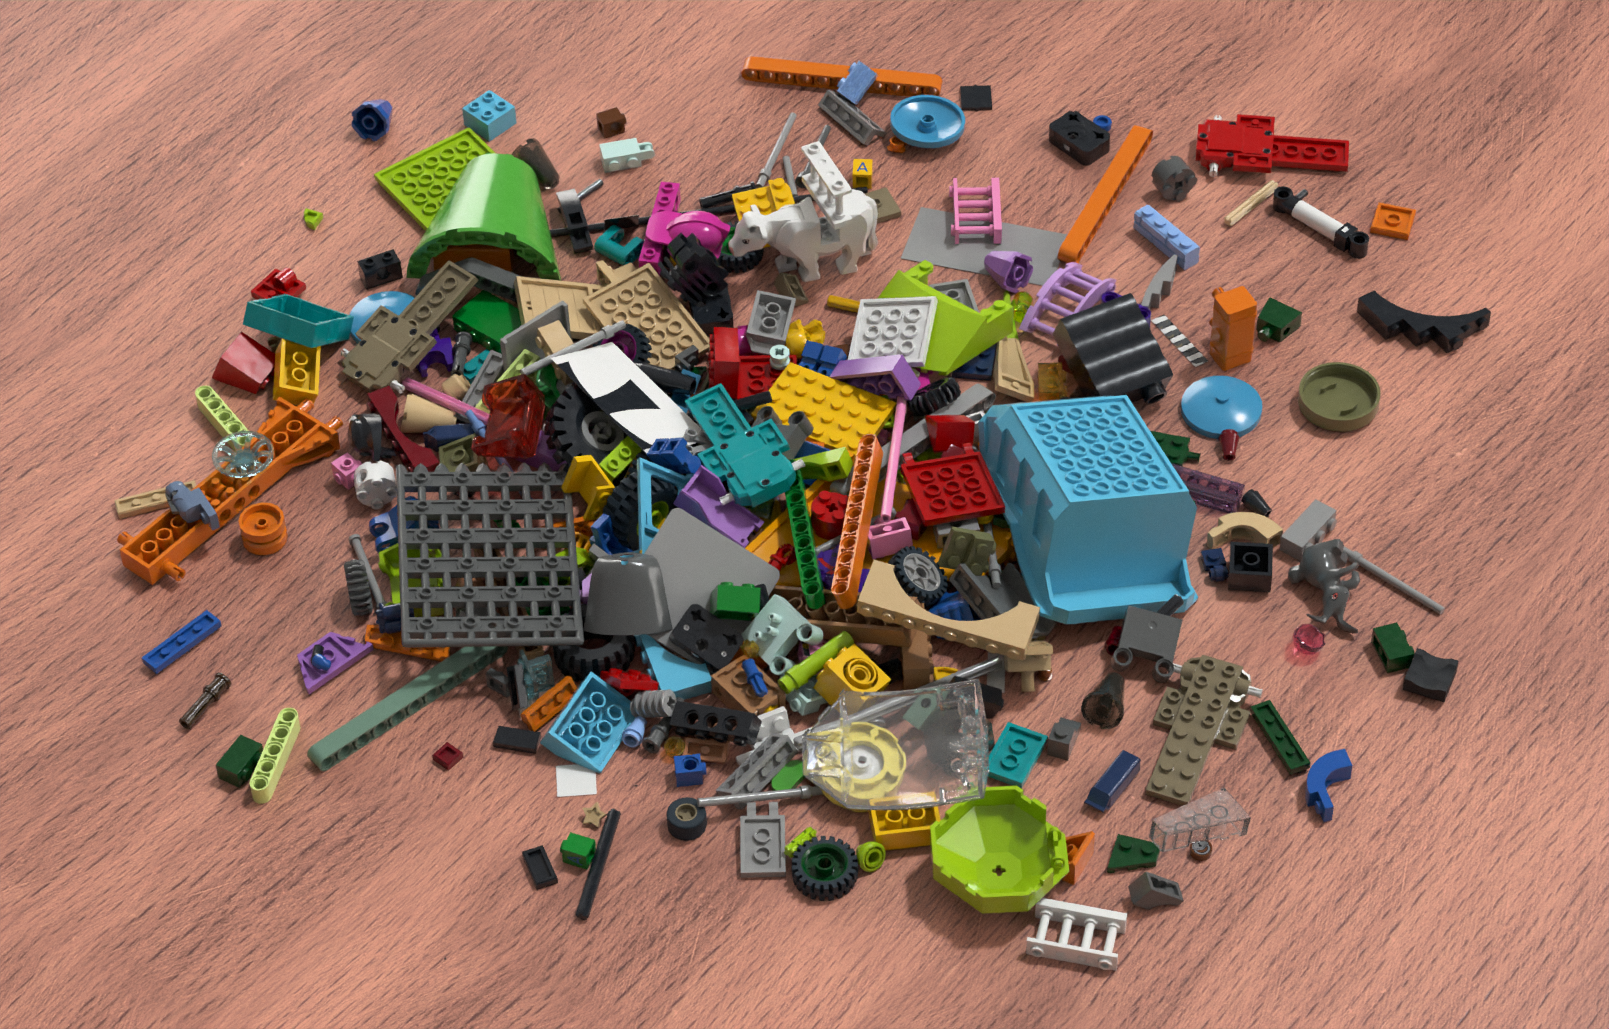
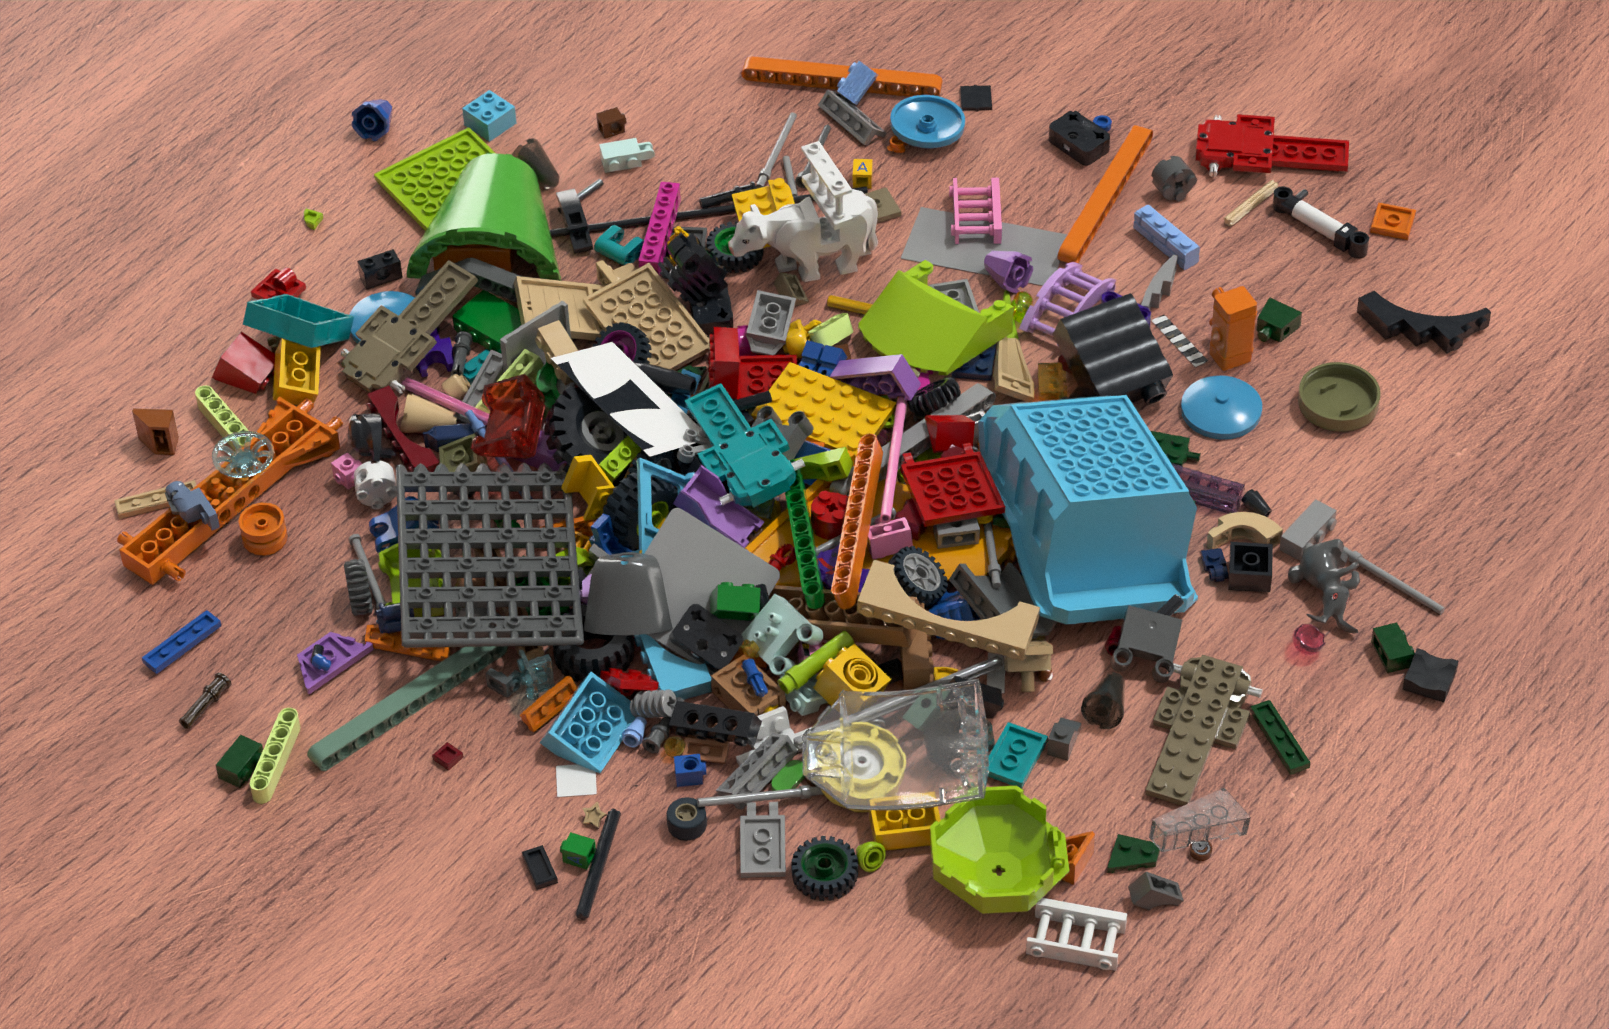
(157, 430): none -> dark orange slope
(517, 687): black tile -> none
(517, 739): black tile -> none
(606, 332): light grey bar -> none
(622, 222): black sticker -> none
(674, 455): blue legs -> none
(687, 359): dark grey bracket -> none
(707, 227): dark pink piece -> none
(779, 357): light aqua wheel -> none
(807, 834): lime axle -> none
(832, 330): none -> yellowish green beam
(894, 328): white plate -> none
(967, 548): olive plate -> none
(1113, 781): dark blue piece -> none
(1229, 443): dark red cone -> none
(1324, 772): blue arch -> none

